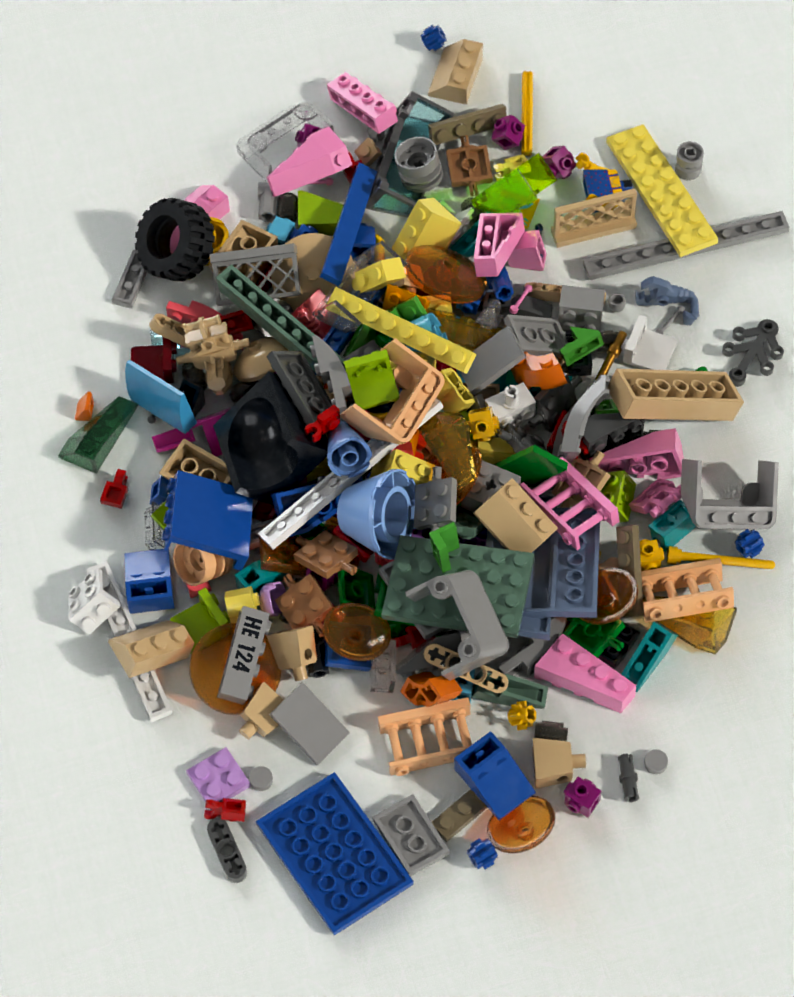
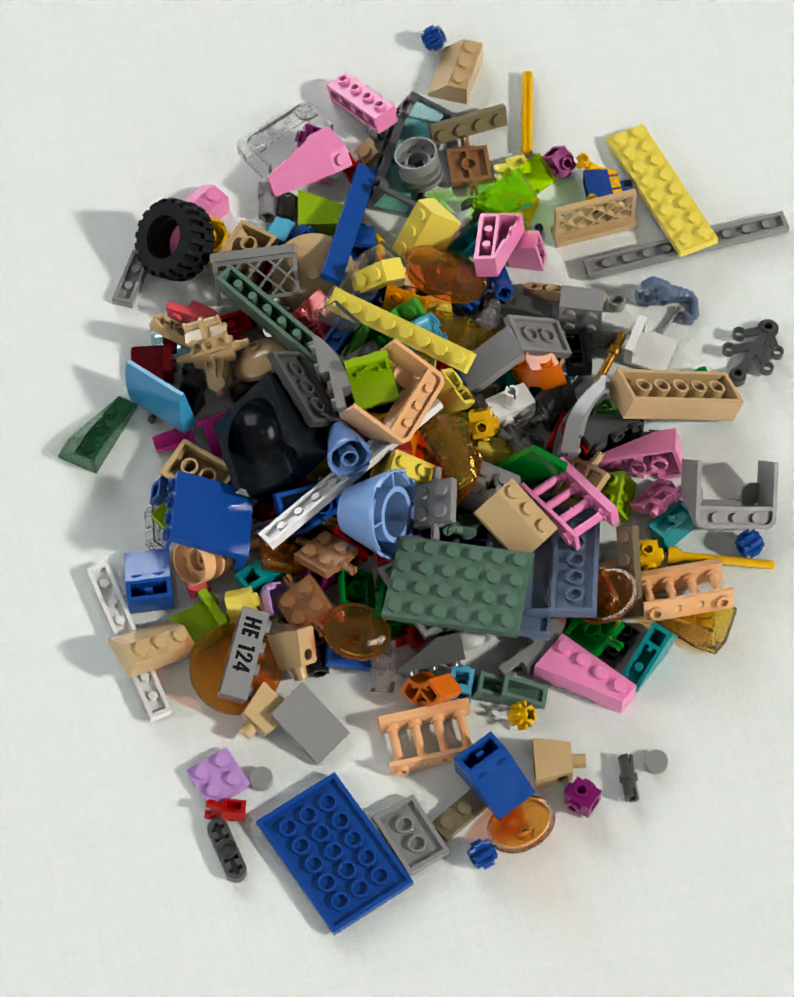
(85, 408): orange slope -> none
(90, 603): white bracket -> none
(116, 491): red plate -> none
(325, 422): red plate -> none
(442, 542): bright green panel -> none
(486, 632): light grey windscreen -> none
(489, 685): tan beam -> none
(508, 132): magenta brick -> none
(514, 308): bright pink hinge -> none
(551, 730): clear smoke brick -> none
(584, 343): bright green slope -> none
(689, 160): light grey wheel -> none

